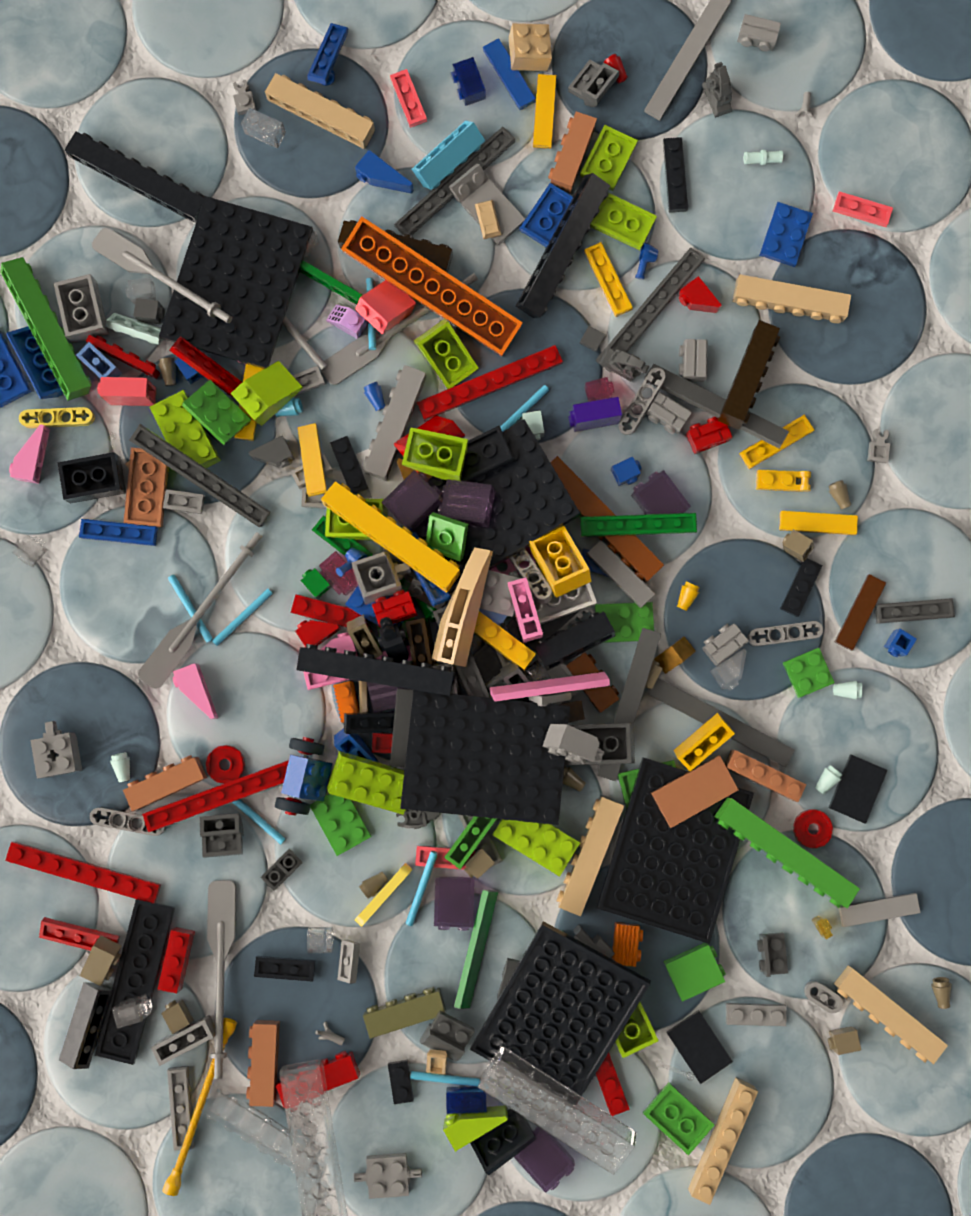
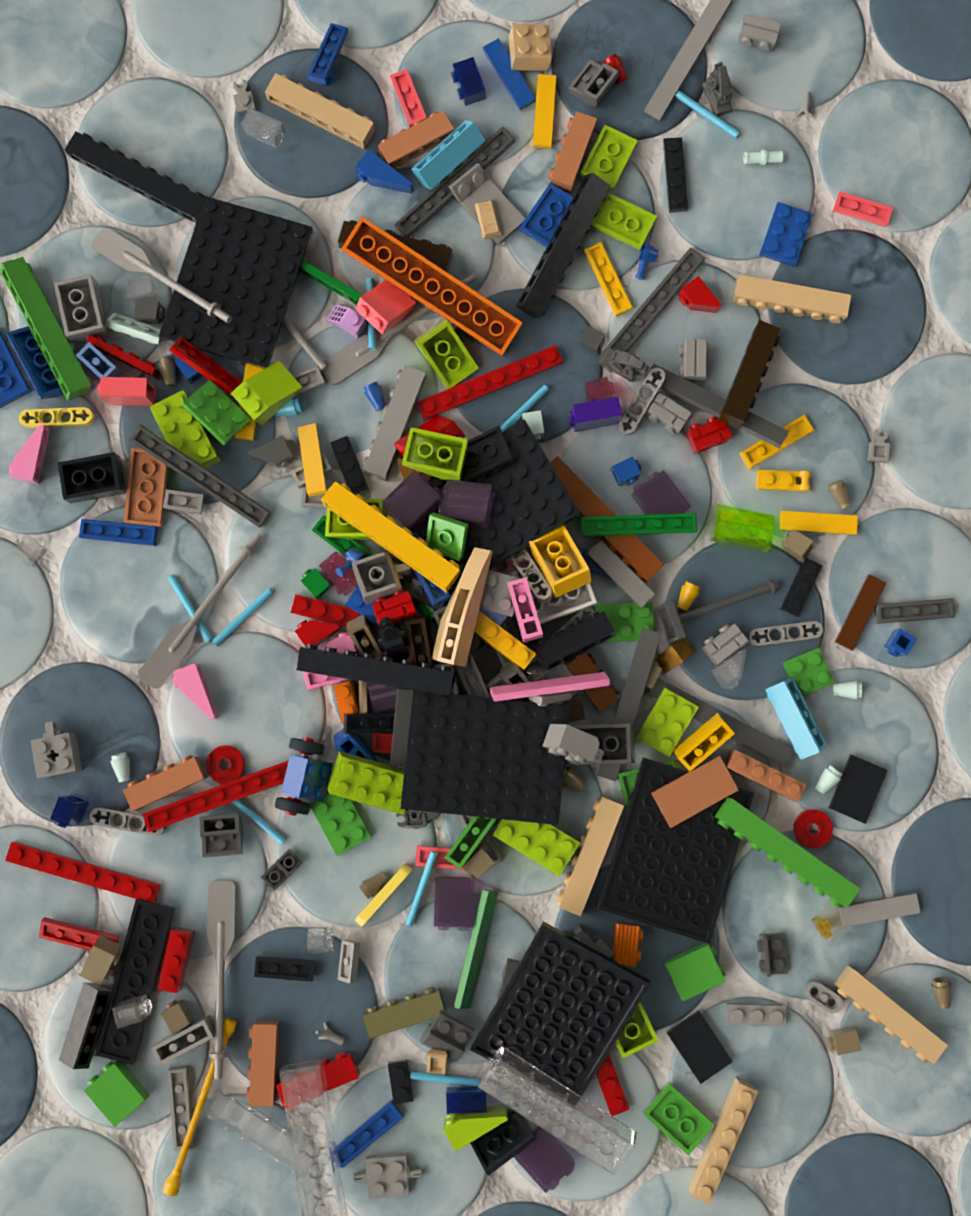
(68, 811): none -> clear blue brick
(116, 1092): none -> bright green brick
(368, 1133): none -> blue tile
(415, 140): none -> nougat brick
(667, 721): none -> lime plate
(672, 621): none -> dark grey tile
(707, 114): none -> medium azure bar
(742, 528): none -> clear neon green slope
(796, 718): none -> brick

